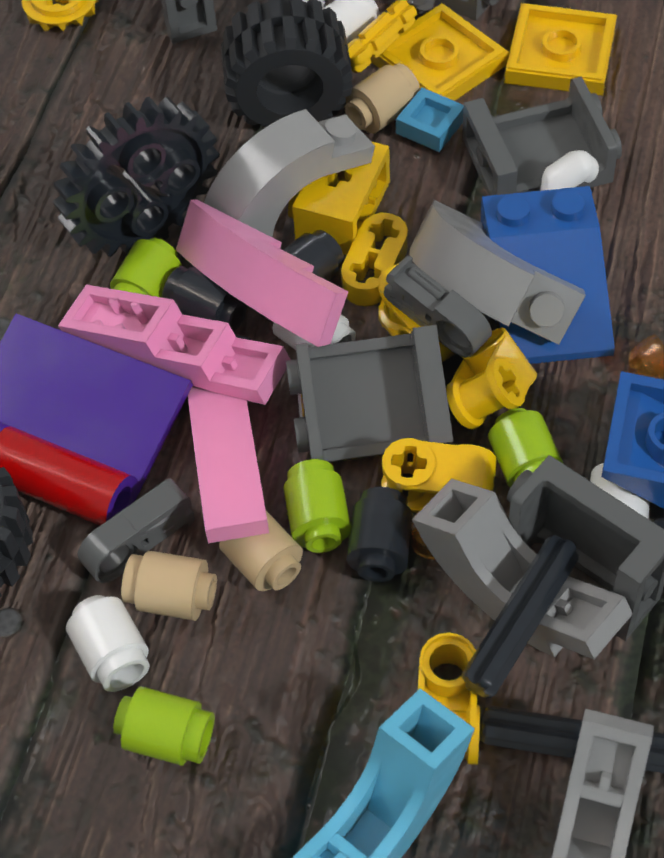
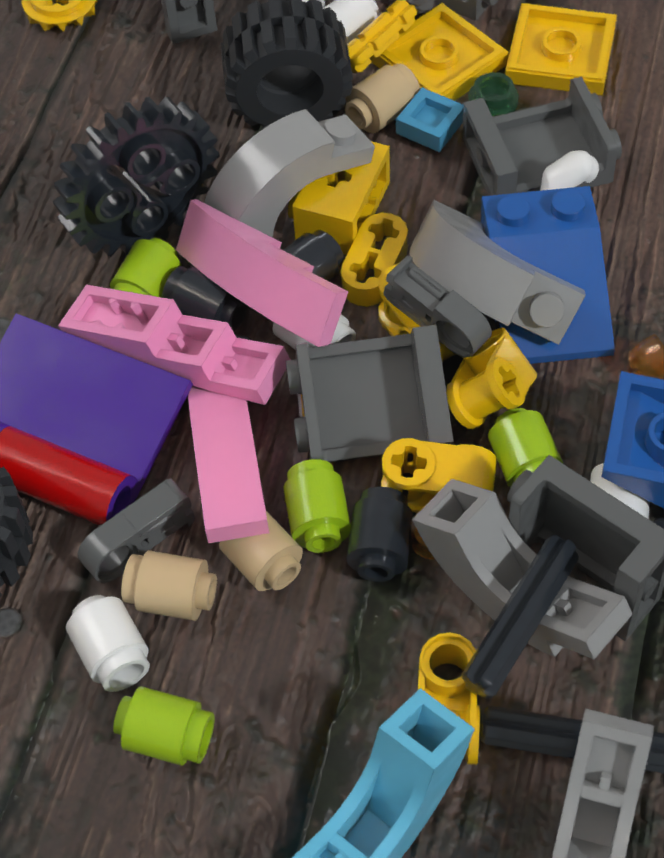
(497, 92): none -> clear green plate

